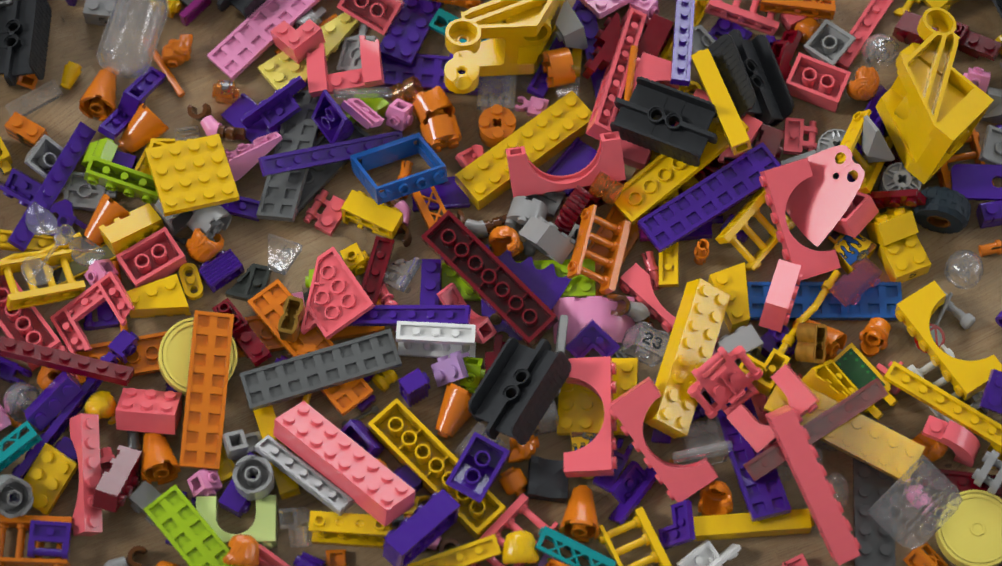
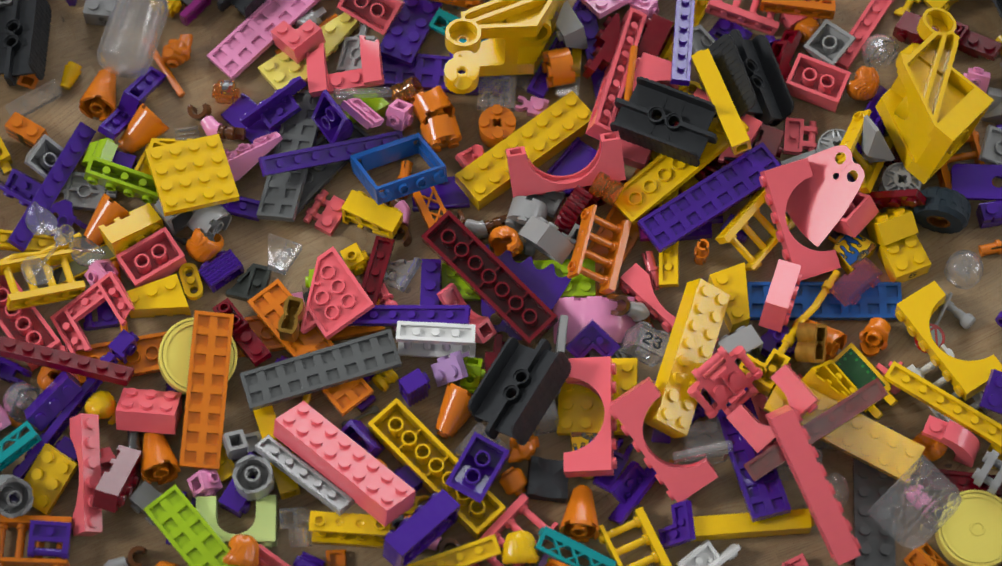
(715, 499): orange hair -> none

